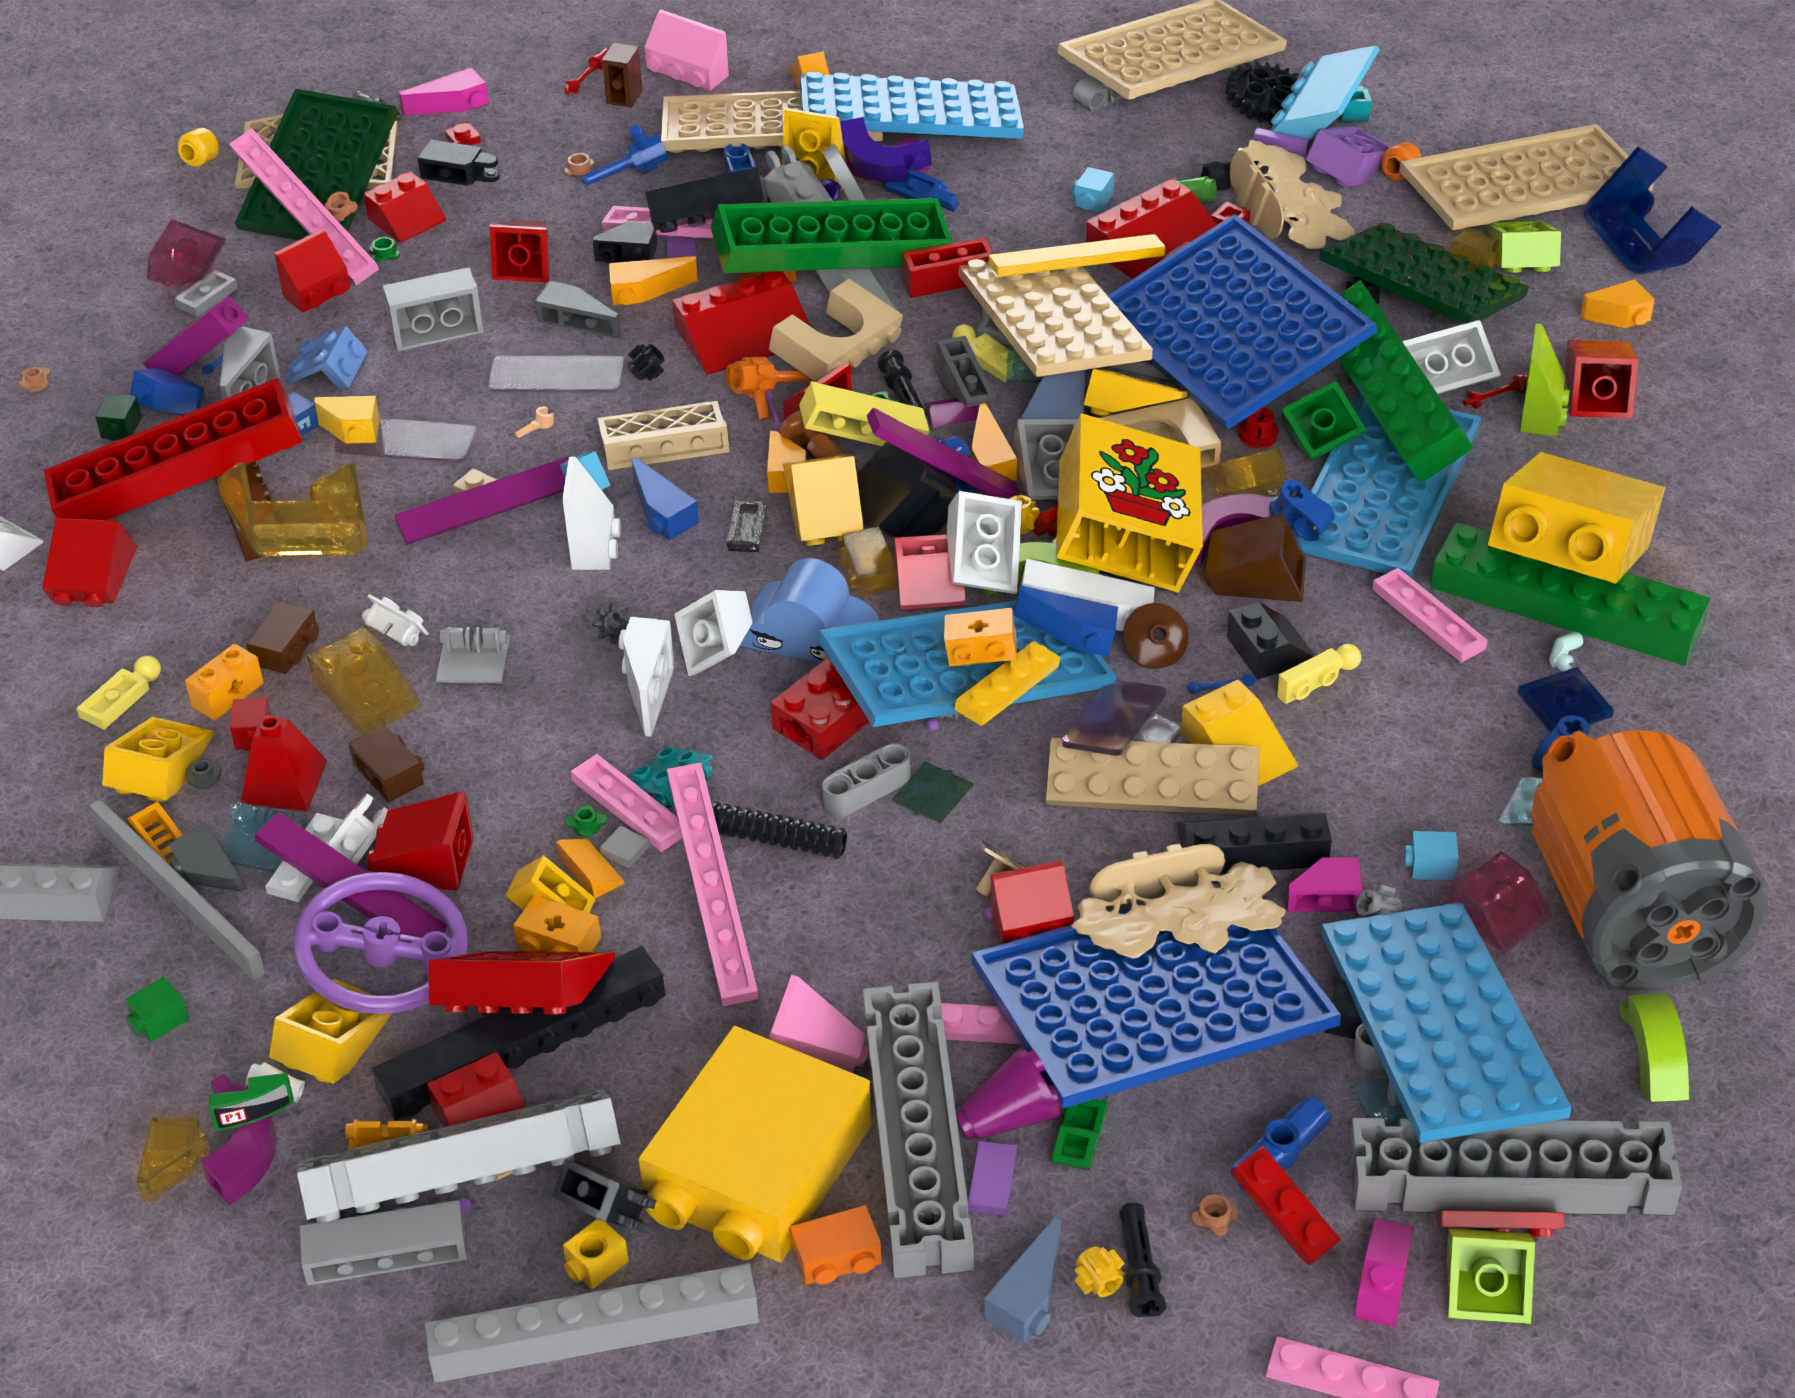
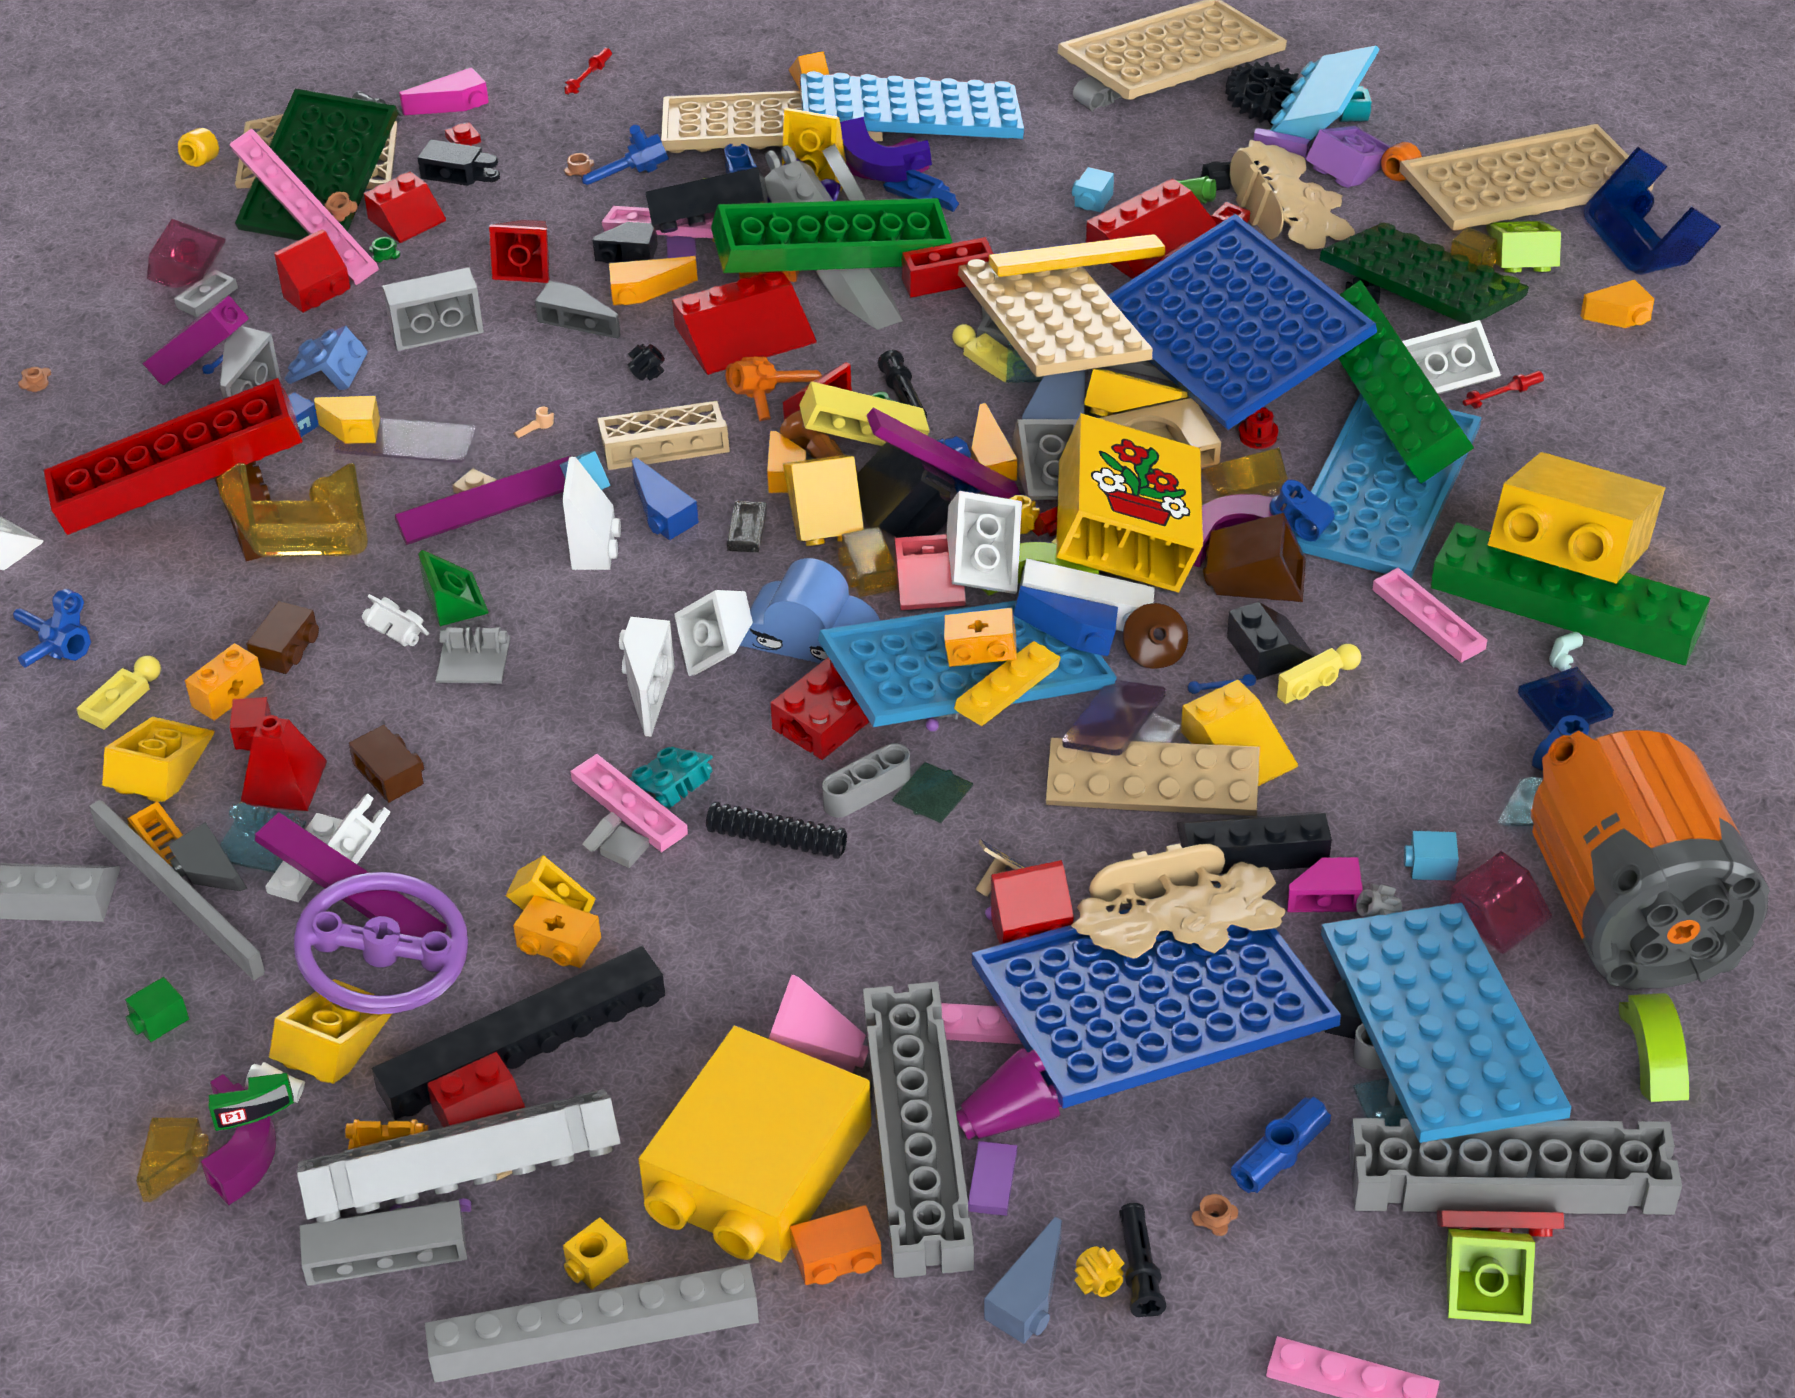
(60, 634): none -> blue piece
(87, 561): red slope -> none
(118, 416): dark green brick -> none
(165, 391): blue slope -> none
(203, 773): dark grey plate -> none
(362, 681): clear yellow slope -> none
(426, 841): red slope -> none
(450, 590): none -> green slope
(515, 980): red slope -> none
(556, 374): piece -> none
(588, 866): light orange slope -> none
(589, 826): green plate -> none
(602, 832): none -> light grey tile
(603, 1195): black hinge -> none
(617, 616): black gear -> none
(622, 75): reddish brown brick -> none
(687, 51): bright pink slope -> none
(712, 885): bright pink plate -> none
(770, 397): medium lavender hinge -> none
(817, 353): tan arch -> none
(950, 412): magenta slope -> none
(962, 372): dark grey slope -> none
(1080, 1134): green slope -> none
(1285, 1206): red plate -> none
(1321, 421): green slope -> none
(1384, 1272): dark pink slope -> none
(1544, 389): lime slope -> none
(1601, 378): red slope -> none

